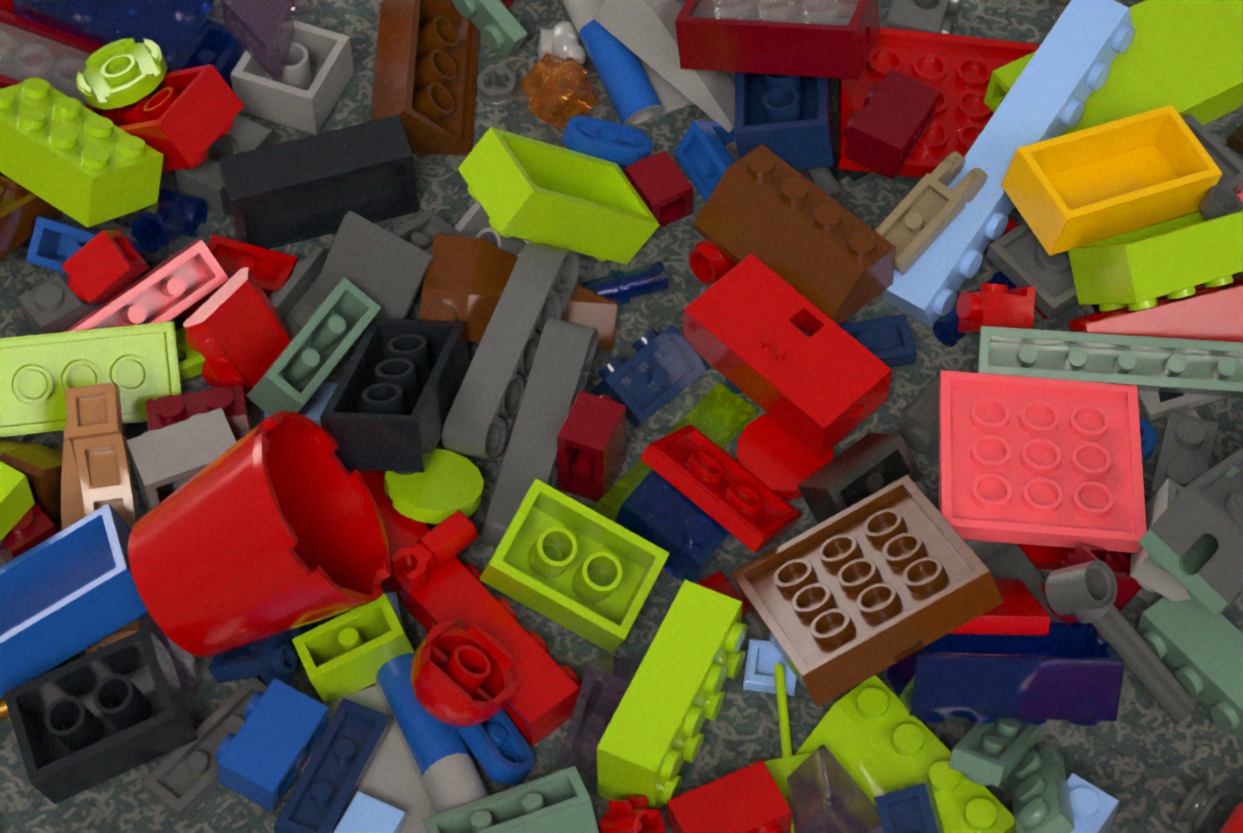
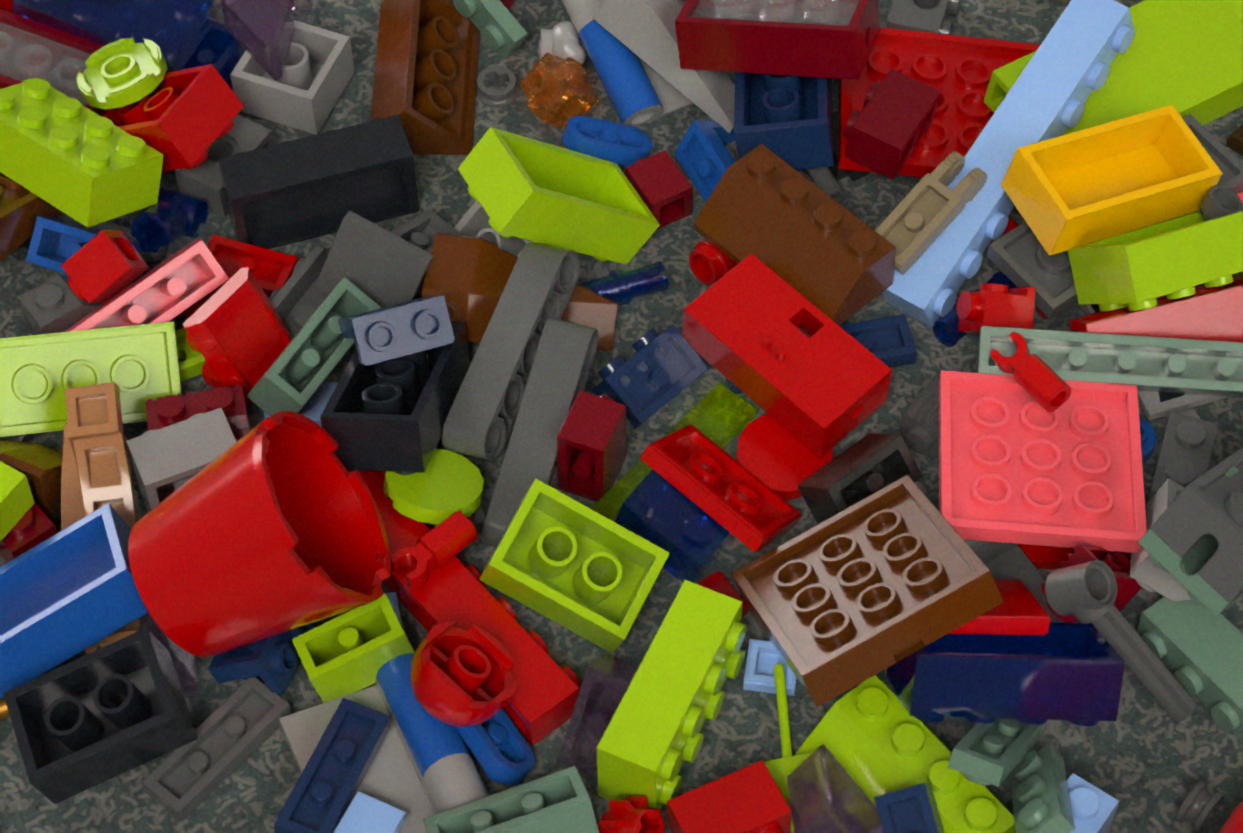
(271, 744): blue brick -> none
(399, 329): none -> bracket
(1033, 375): none -> red bar

